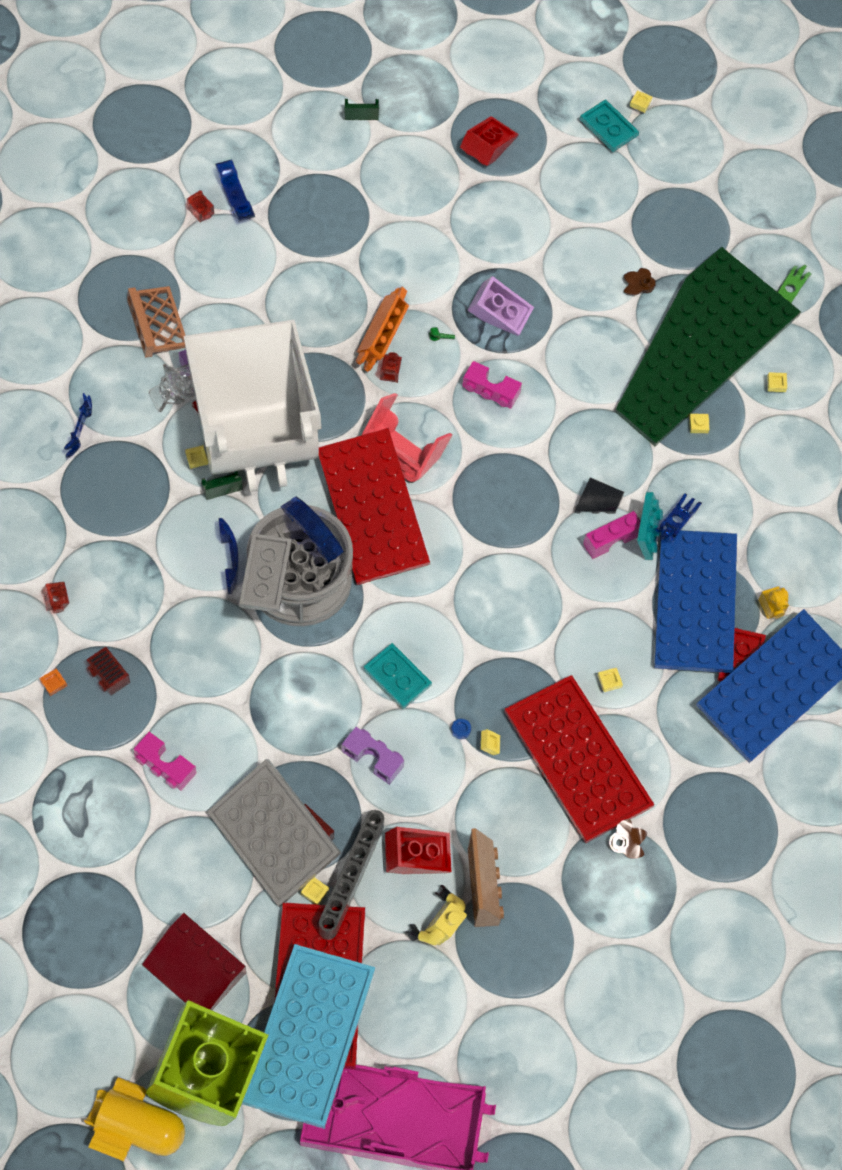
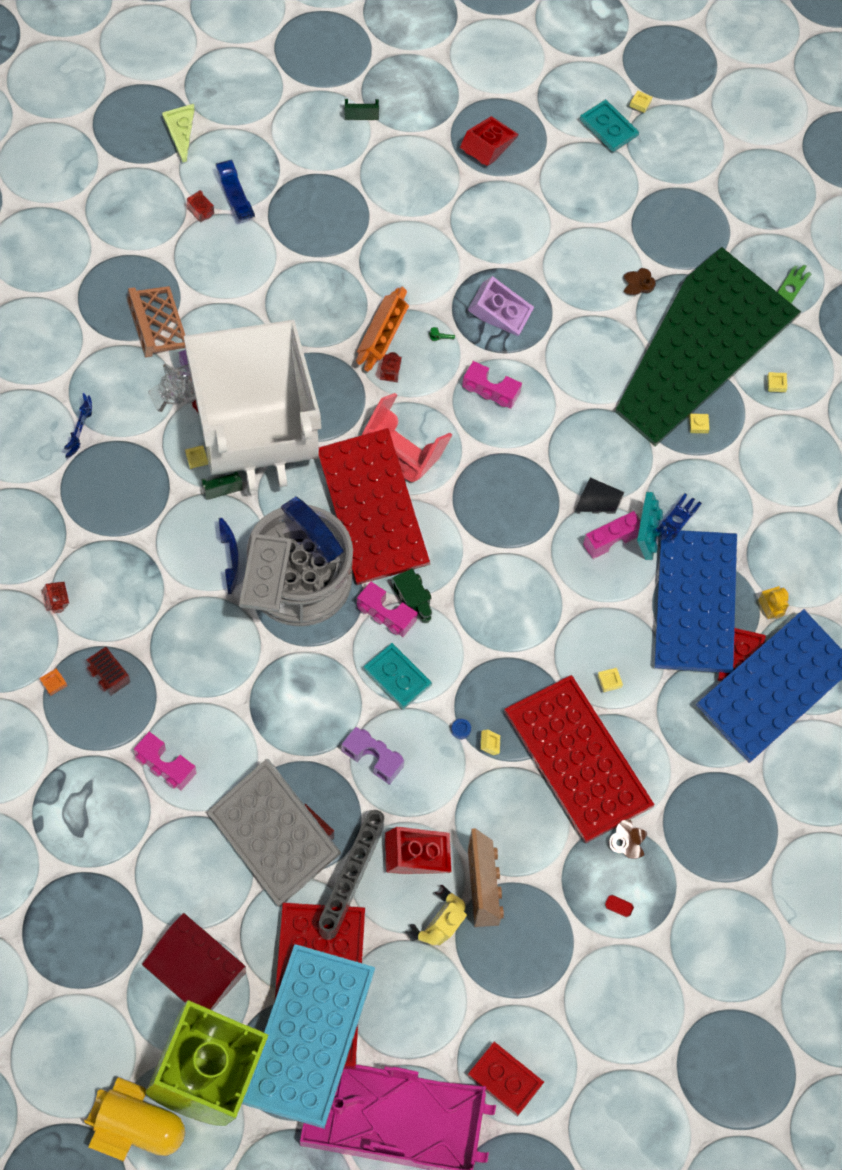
(179, 125): none -> yellowish green wing
(315, 891): light yellow plate -> none
(397, 620): none -> dark pink arch
(412, 593): none -> dark green hinge
(506, 1078): none -> red plate
(619, 906): none -> red piece

